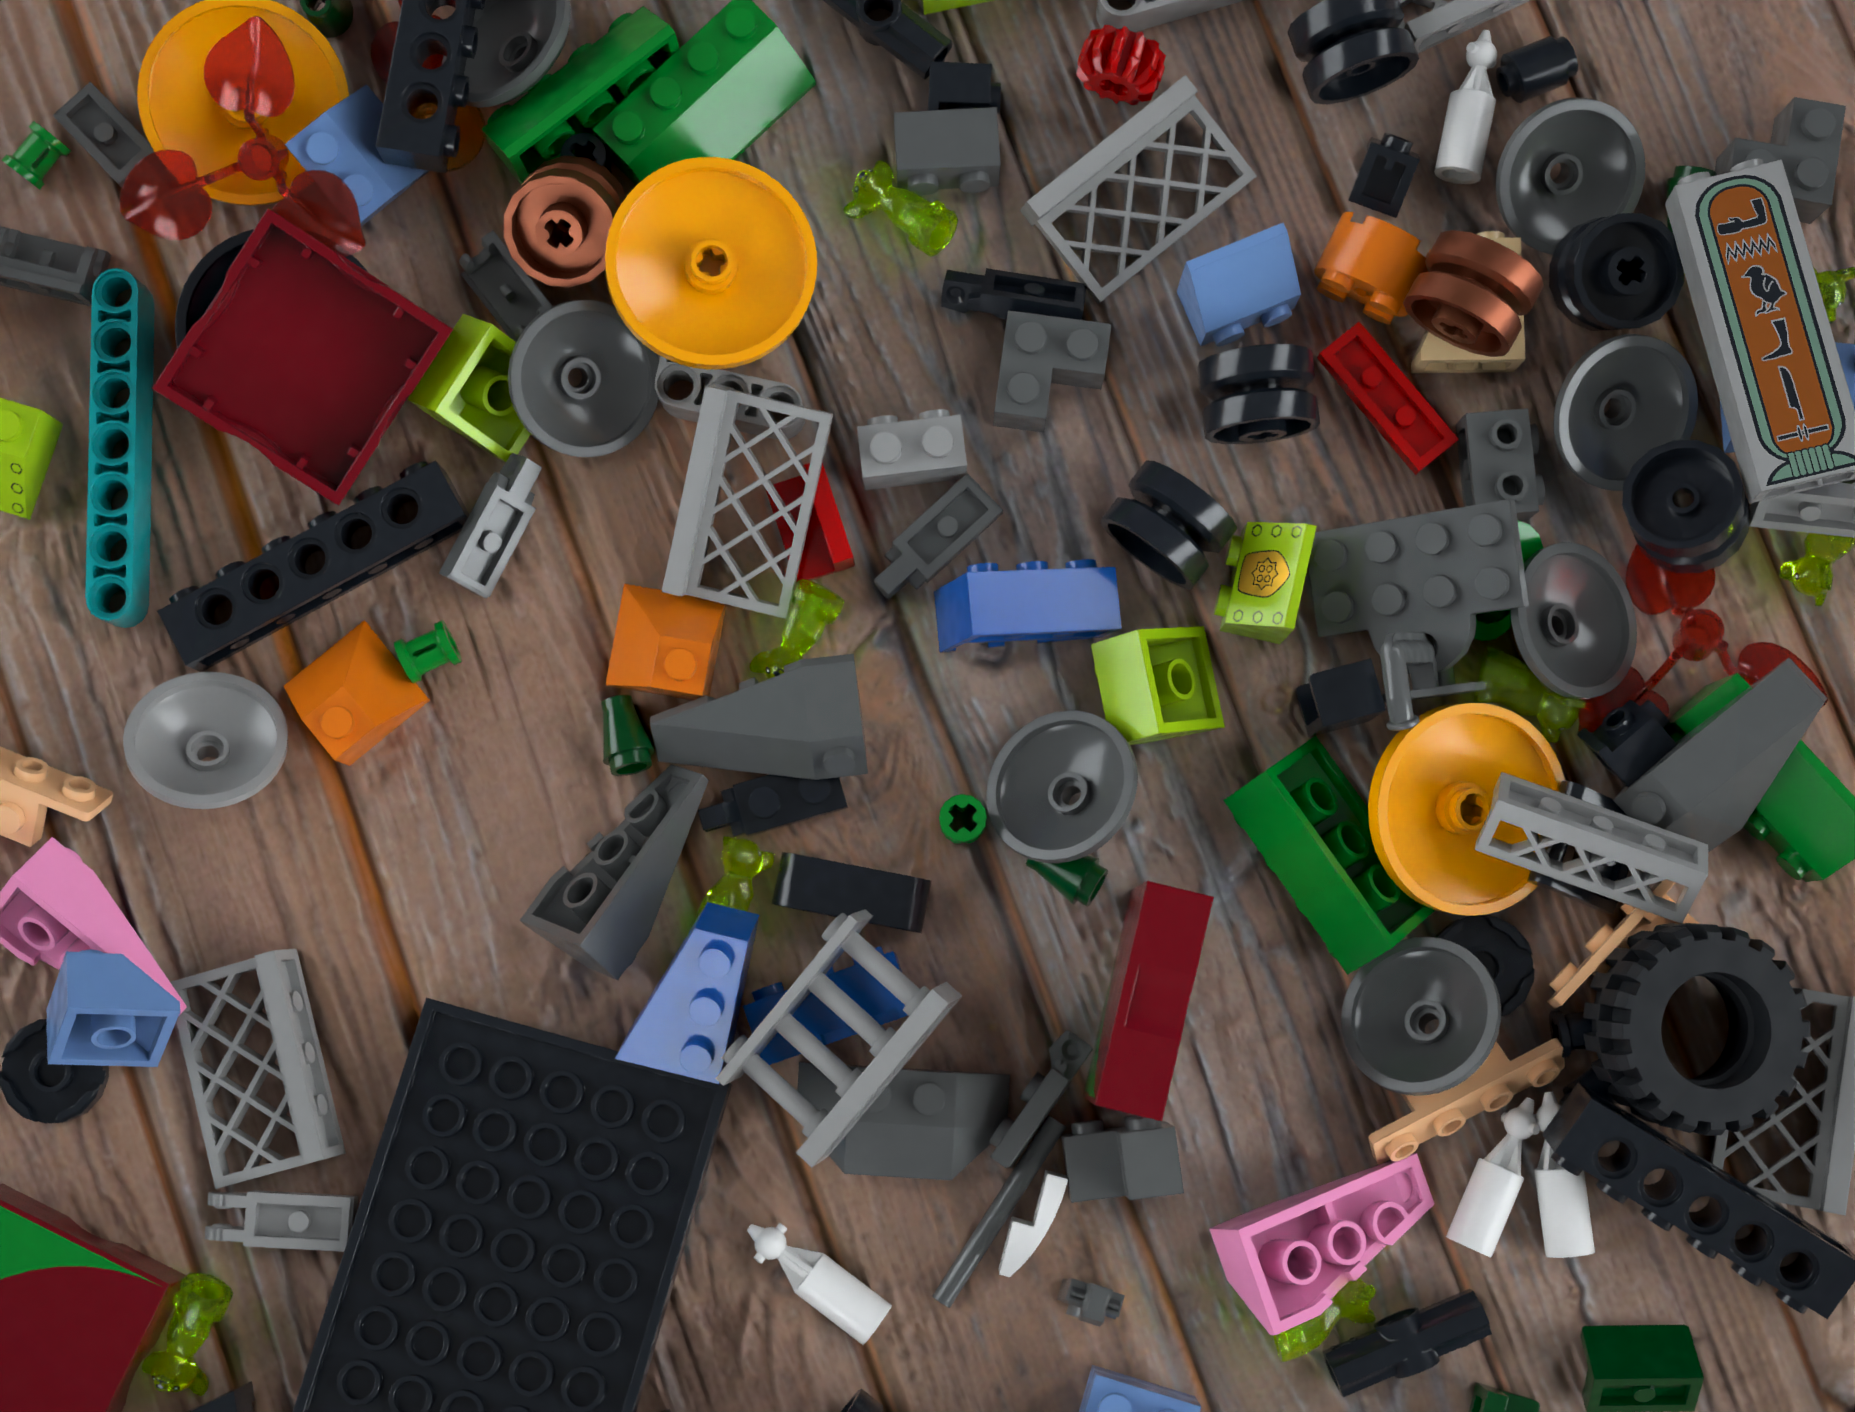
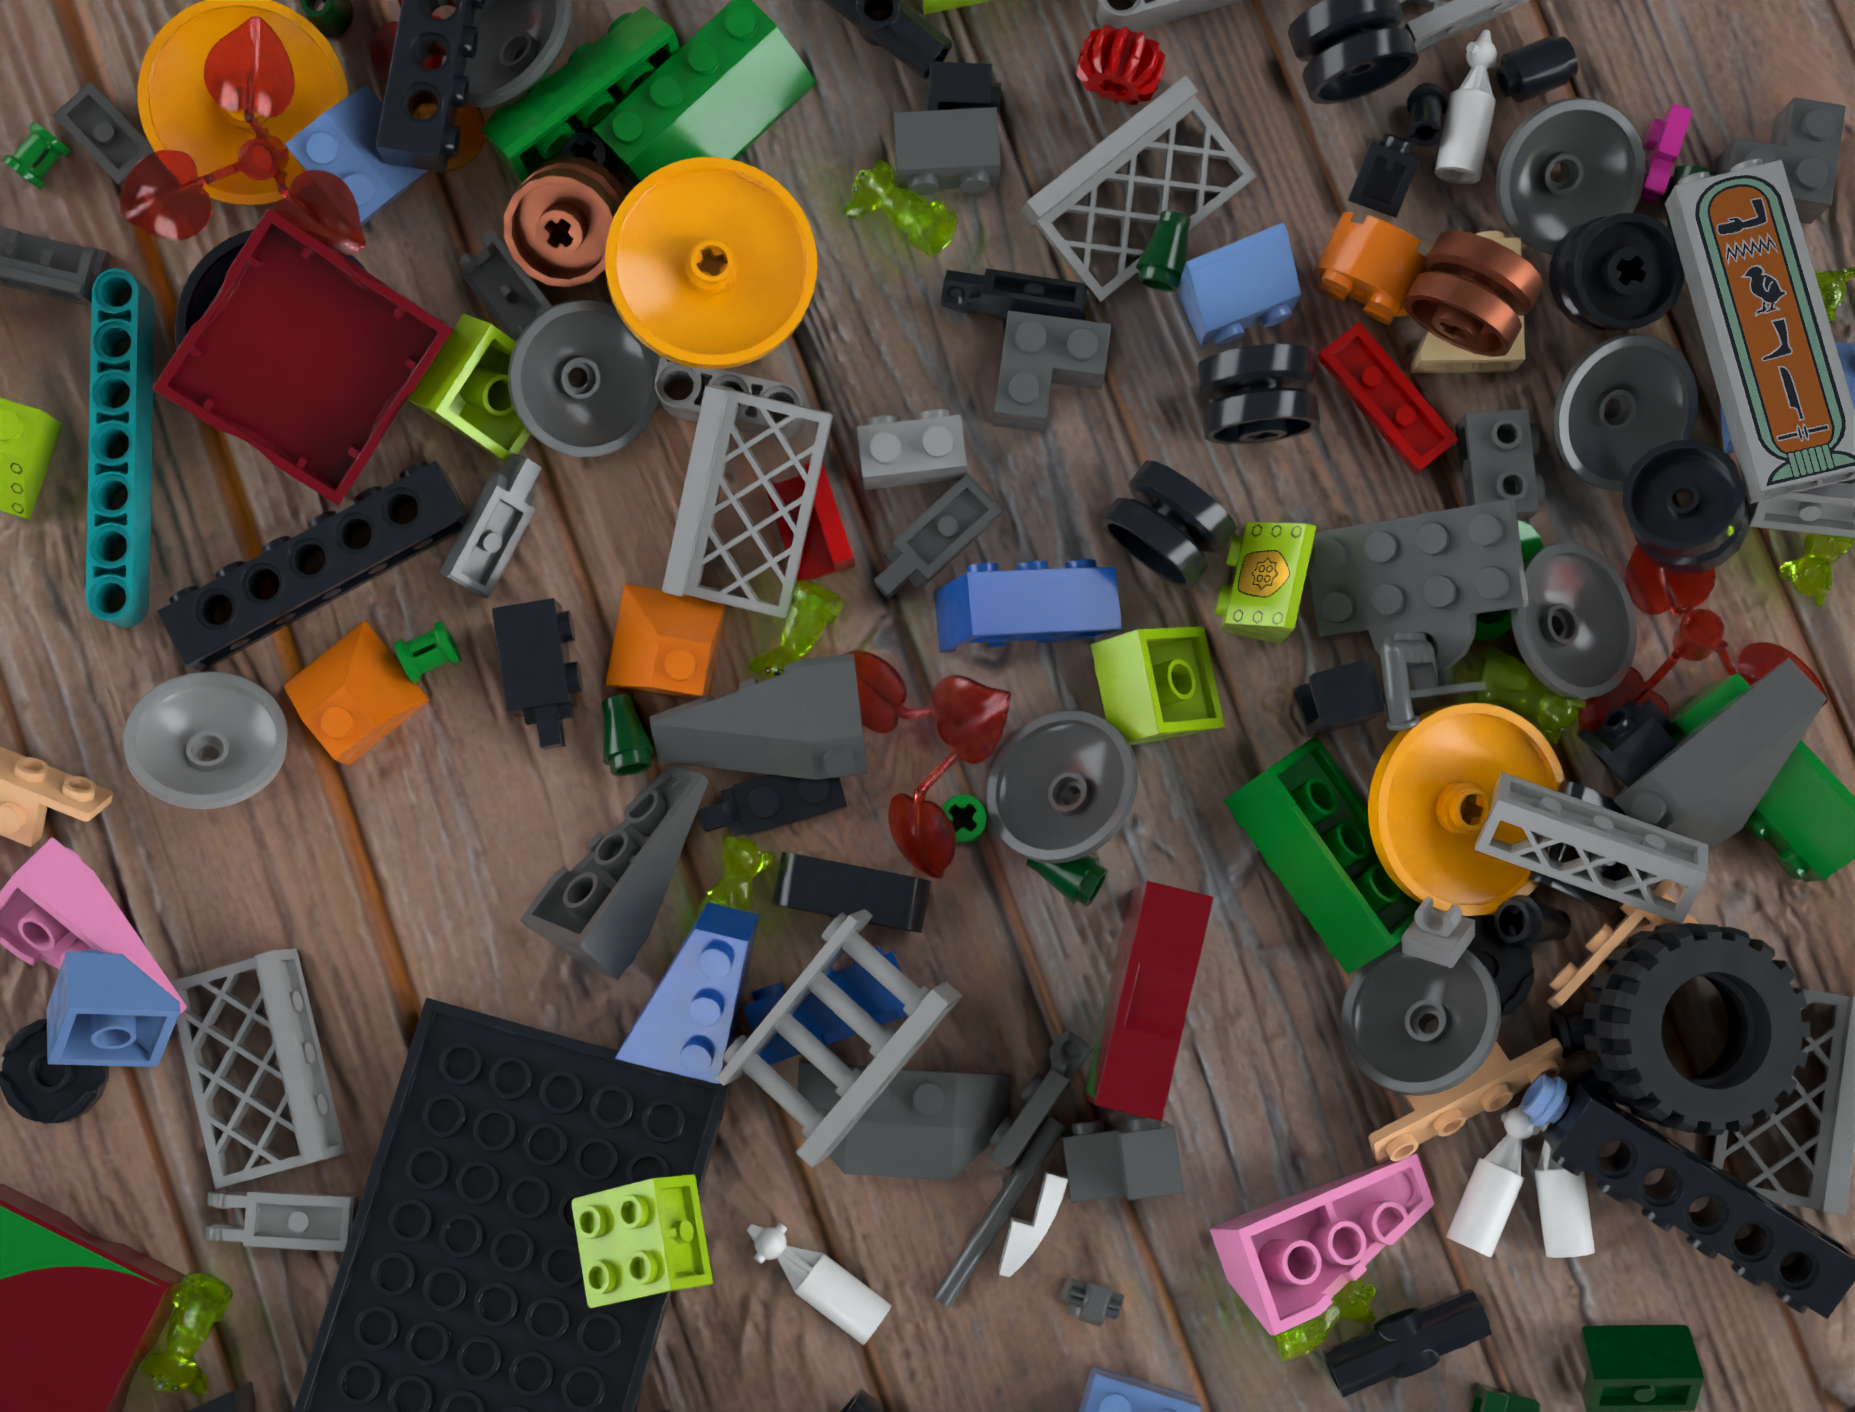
(537, 666): none -> black hinge
(641, 1240): none -> lime bracket
(968, 720): none -> clear red plant
(1165, 253): none -> dark green cone
(1426, 108): none -> black pin
(1438, 934): none -> light grey tile
(1528, 922): none -> black cone
(1545, 1100): none -> light blue plate
(1664, 144): none -> dark pink plate

